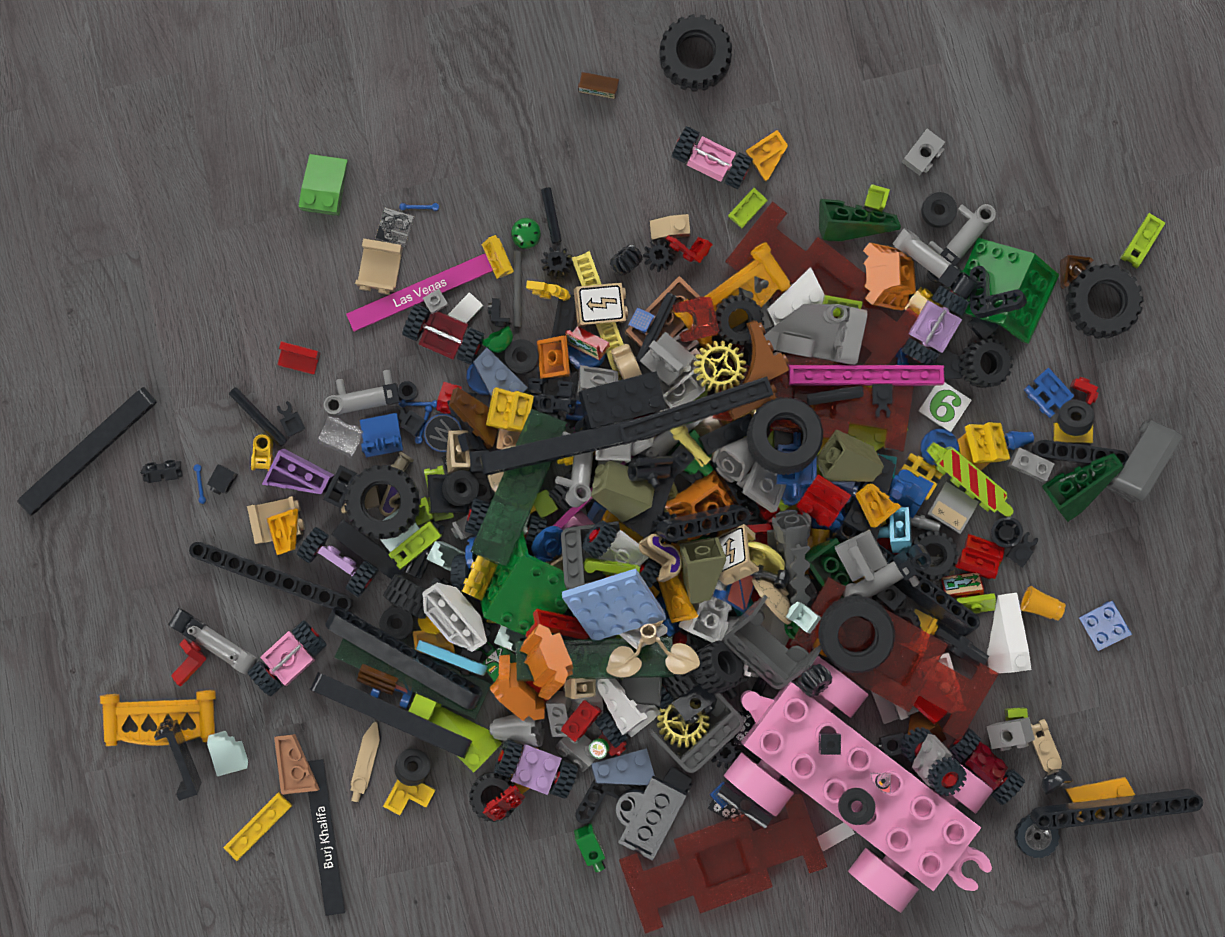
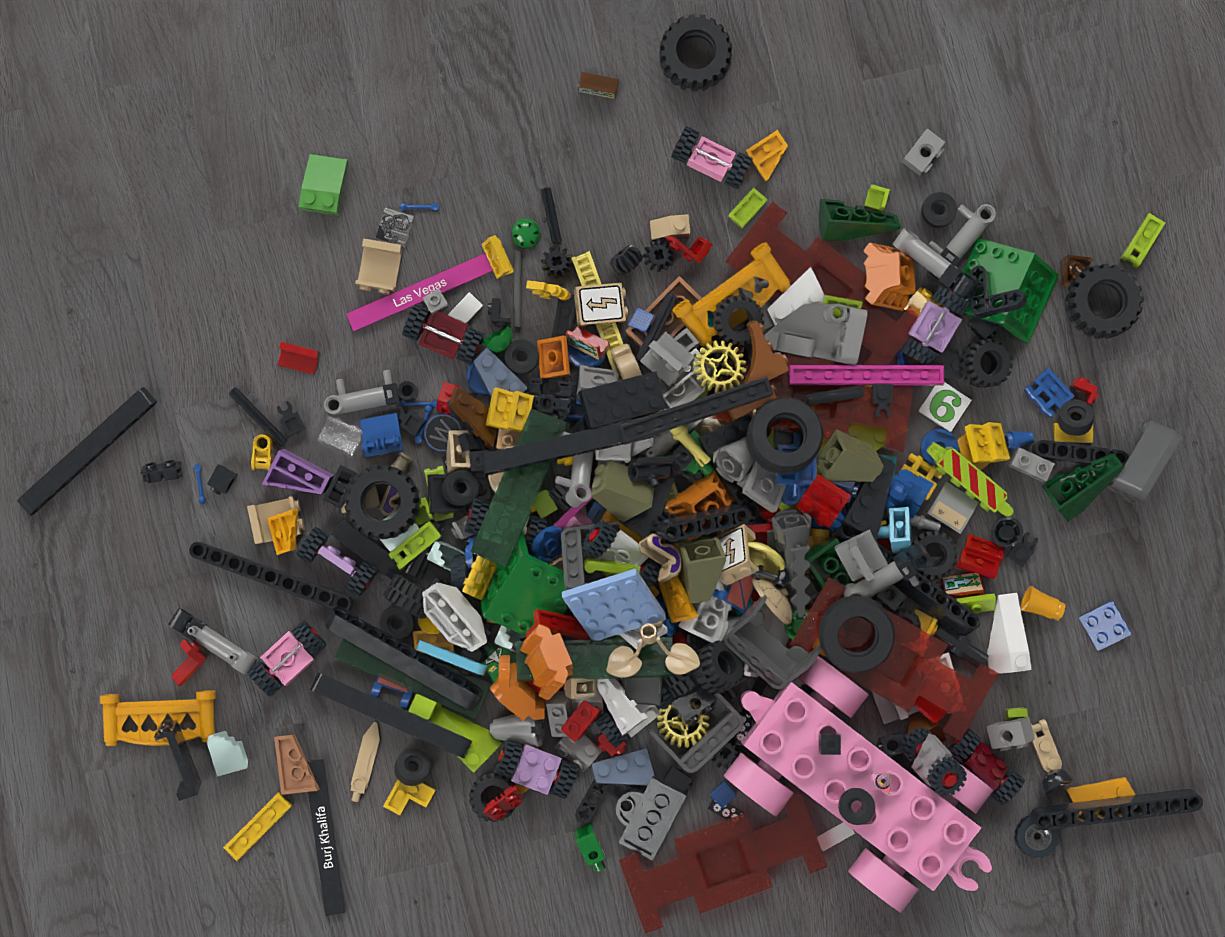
(377, 679): reddish brown tile -> none
(599, 748): tile -> none
(703, 317): clear red piece -> none
(734, 797): black piece -> none
(803, 616): light aqua bracket -> none
(815, 680): black gear -> none
(876, 504): light orange wing -> none

